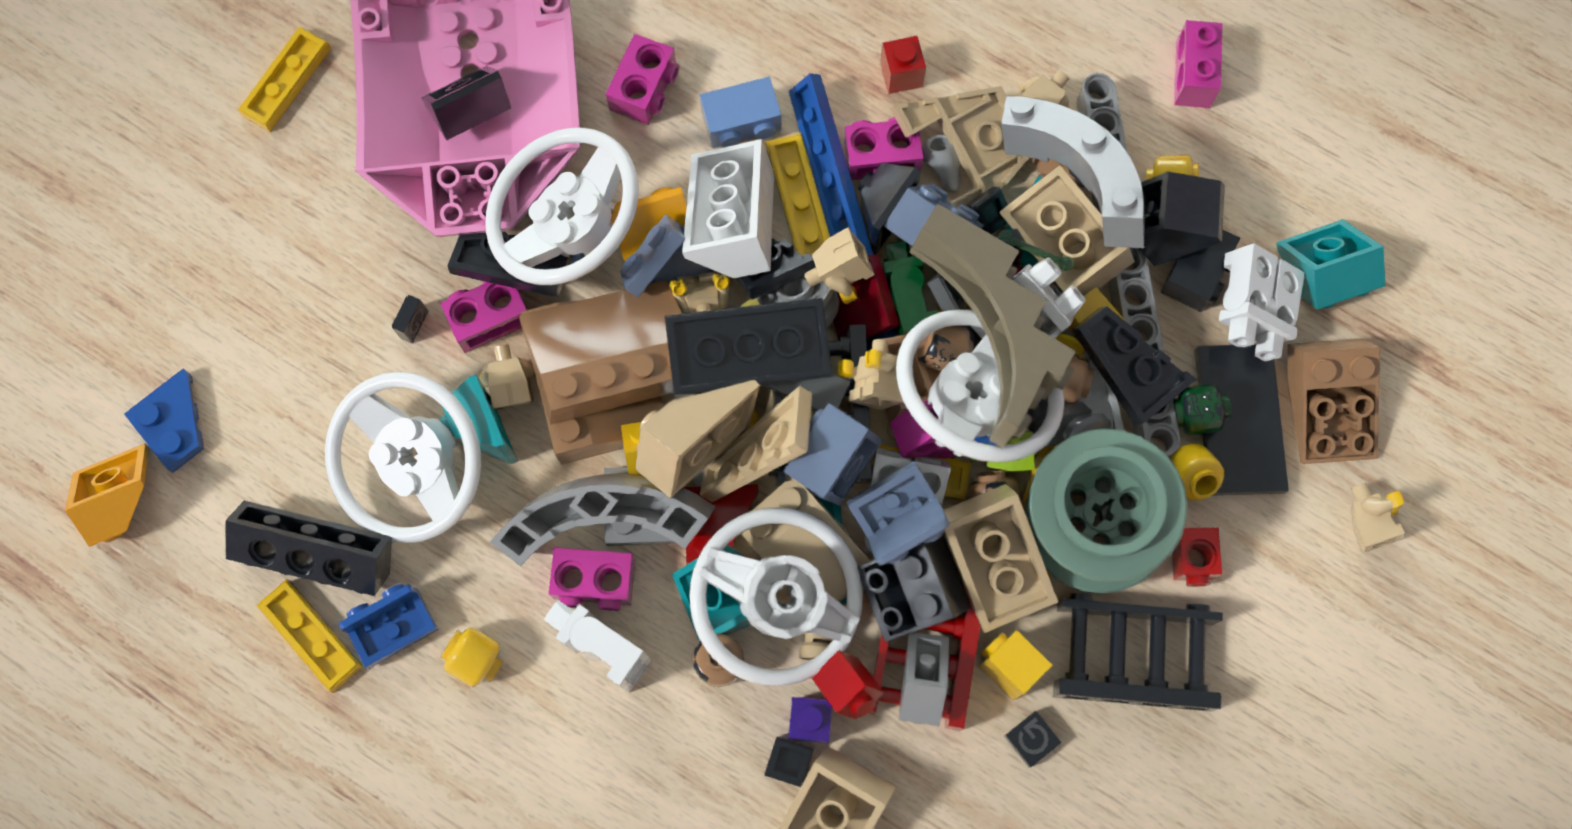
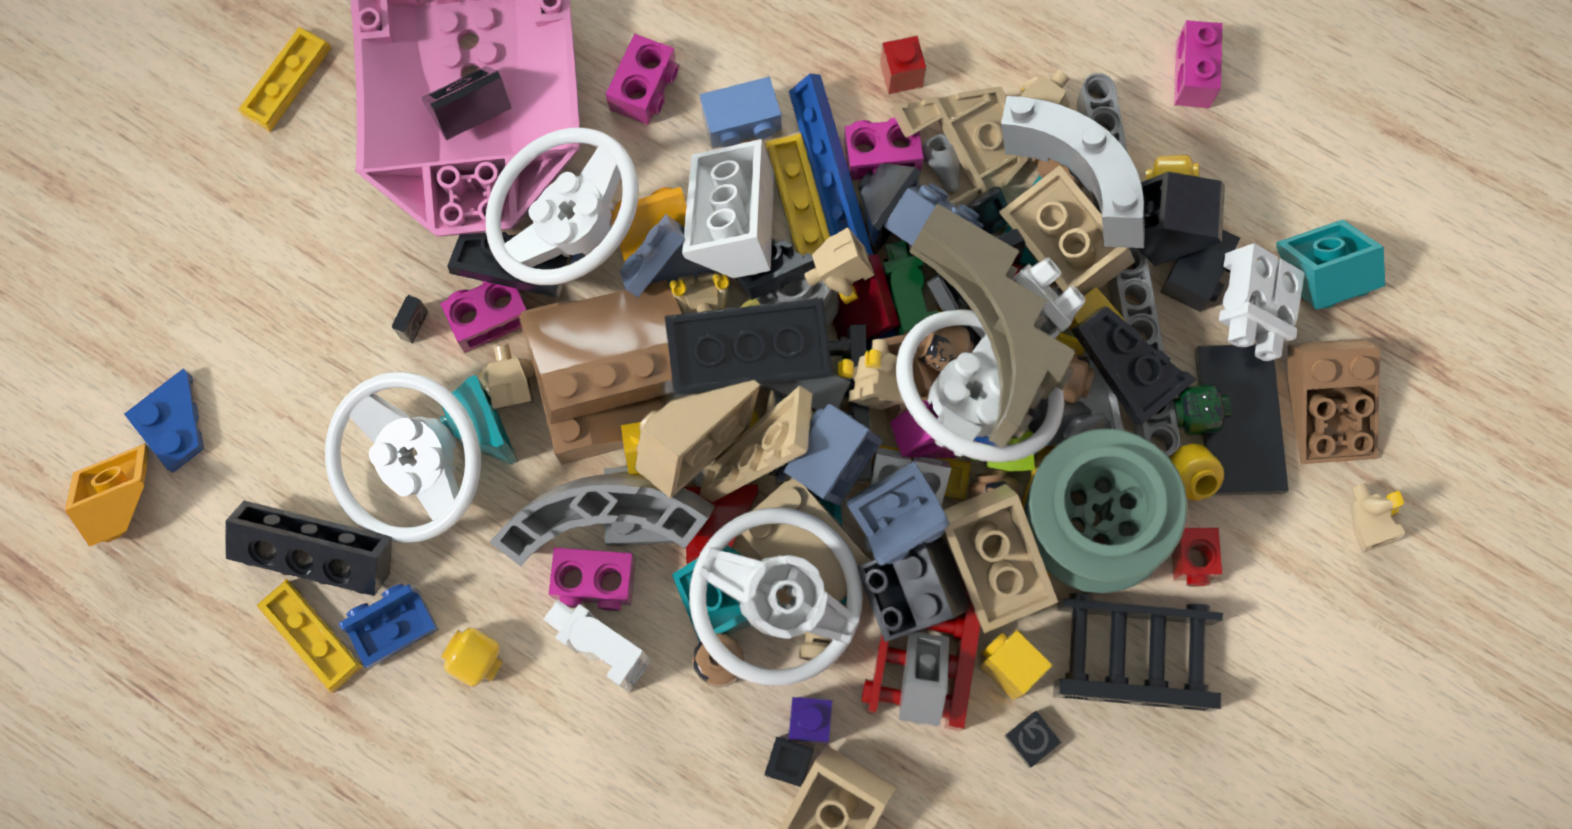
(848, 685): red brick -> none
(1065, 263): clear green hinge -> none

